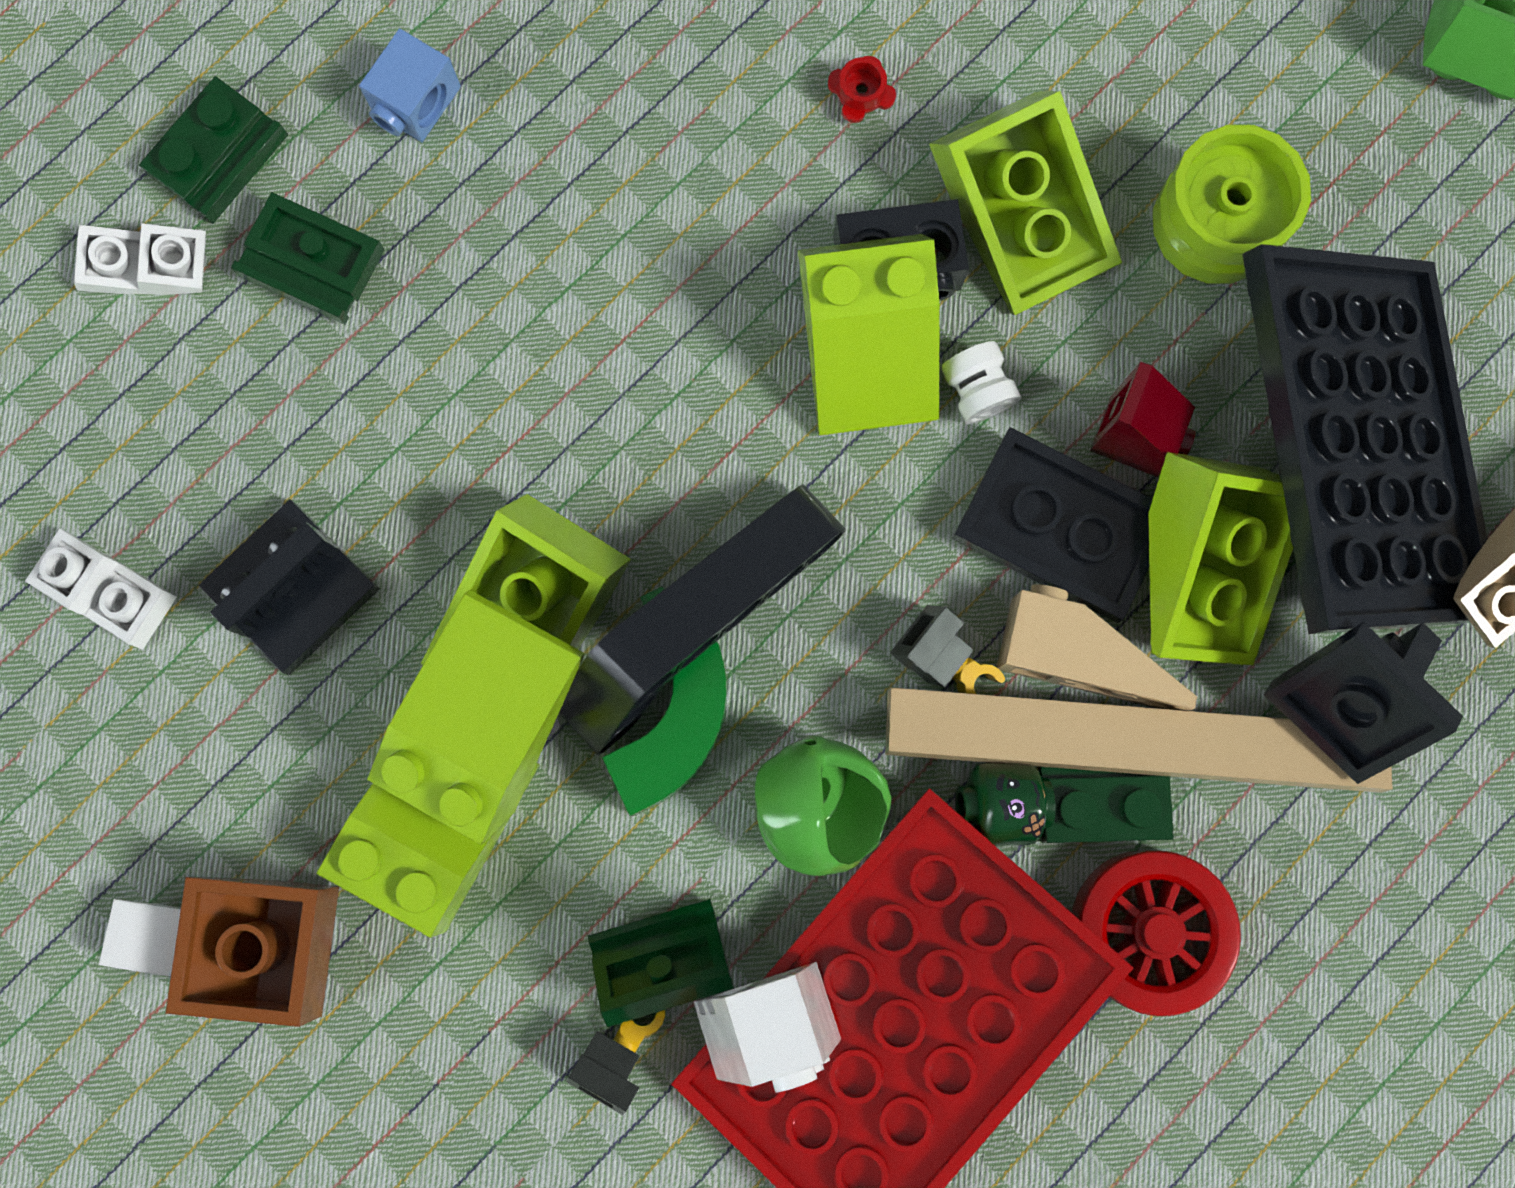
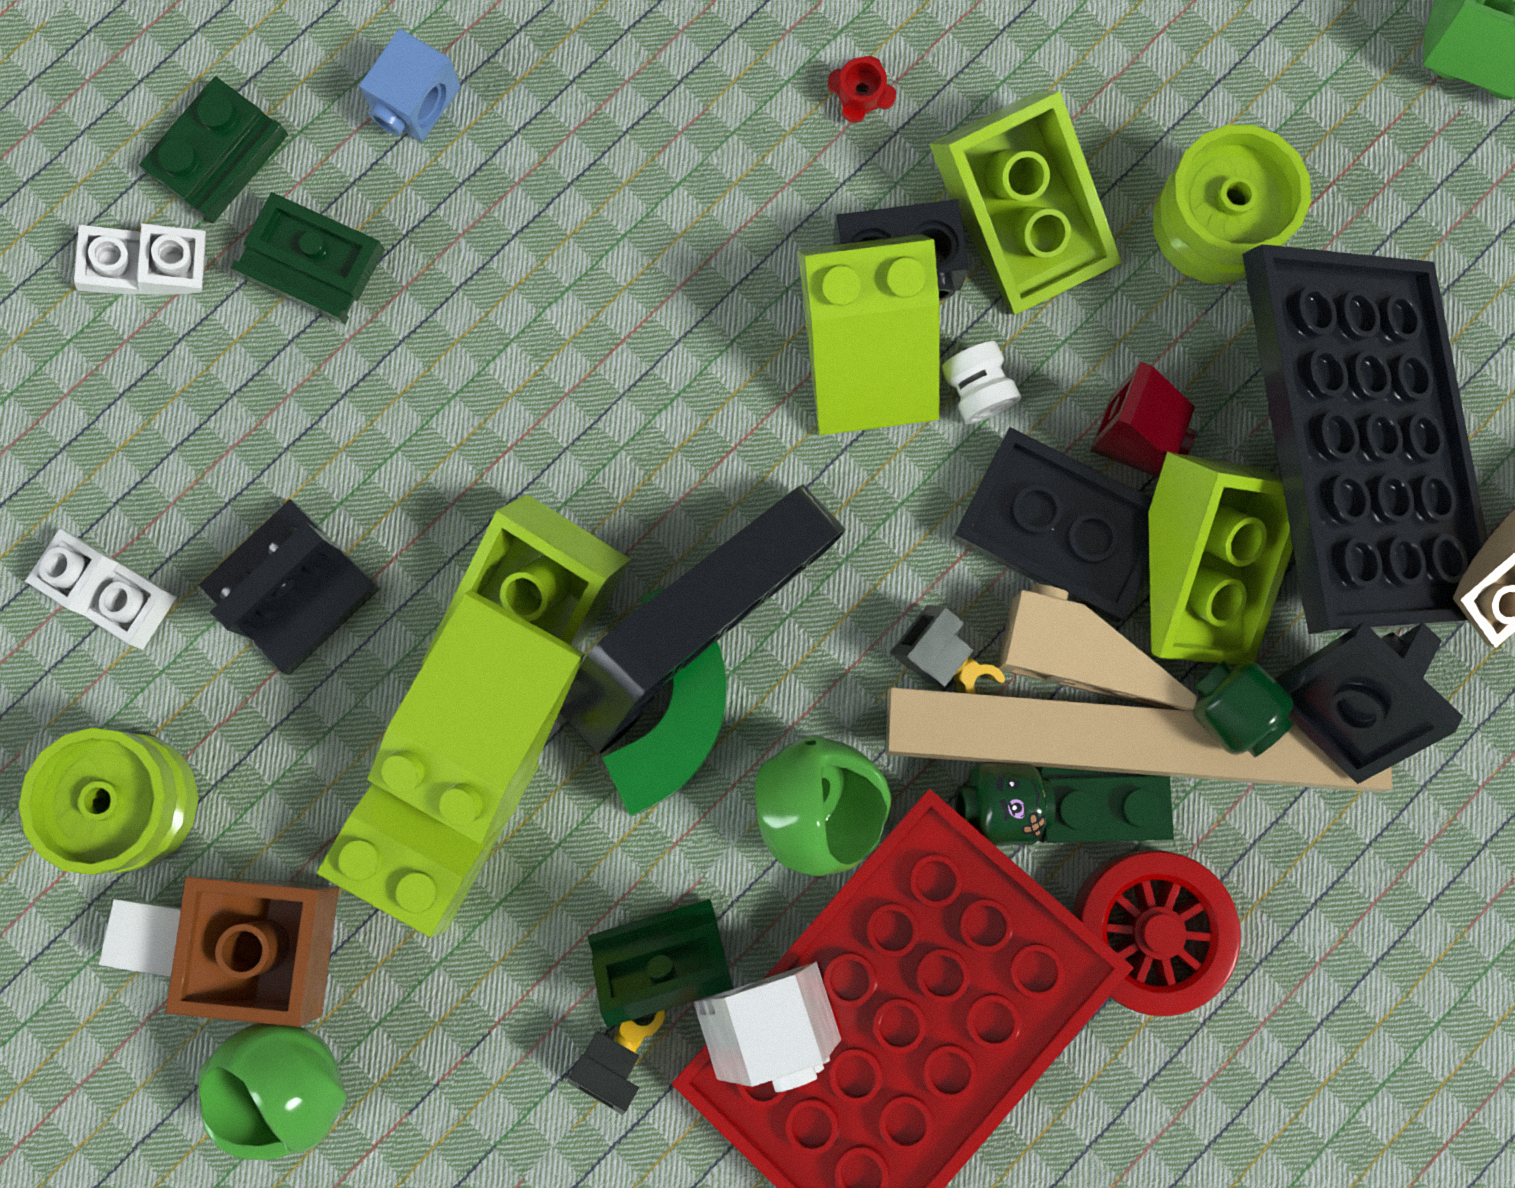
(107, 801): none -> lime wheel
(270, 1092): none -> bright green piece
(1243, 708): none -> dark green head

